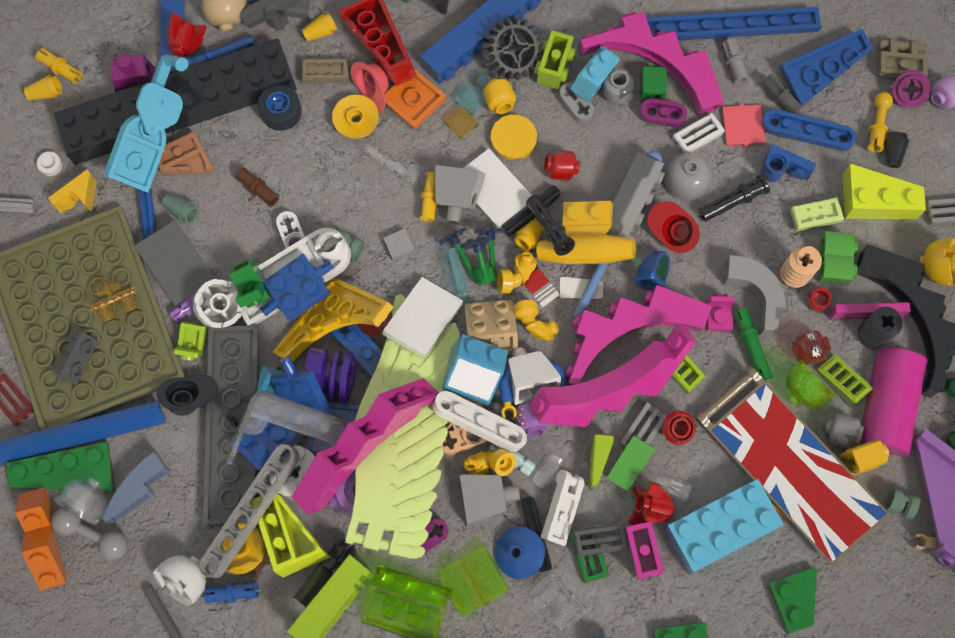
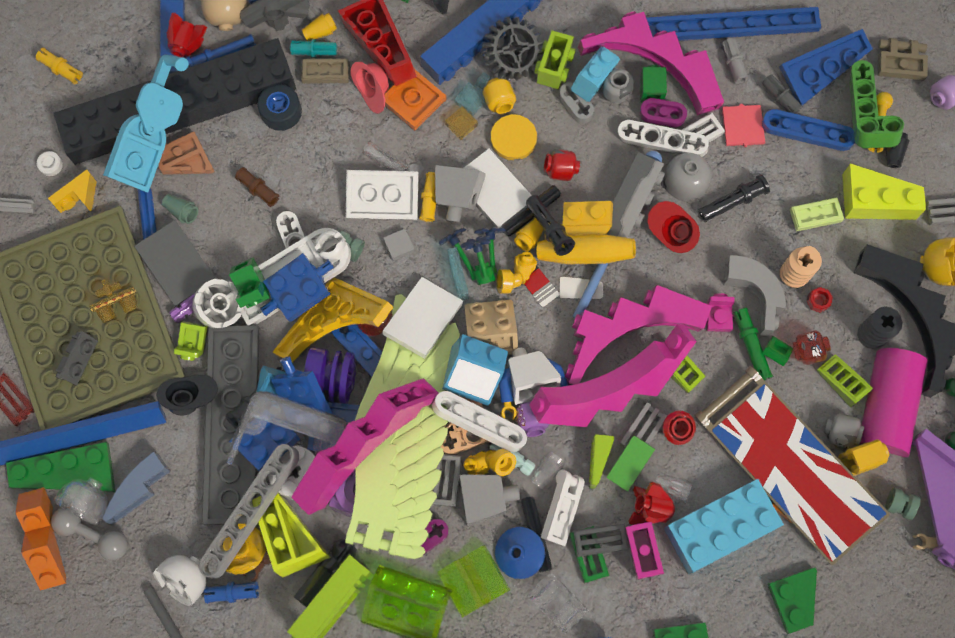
(44, 88): yellow cone -> none
(131, 71): magenta torso -> none
(313, 48): none -> teal axle
(355, 107): yellow dish -> none
(382, 194): none -> white tile
(444, 502): none -> light grey tile
(526, 313): yellow arm -> none
(653, 270): blue rock -> none
(664, 134): none -> white beam
(777, 351): none -> green tile
(786, 161): blue plate -> none
(807, 388): clear neon green cylinder -> none
(837, 257): bright green brick -> none
(864, 310): dark pink tile -> none
(868, 127): none -> bright green beam
(917, 97): magenta gear -> none

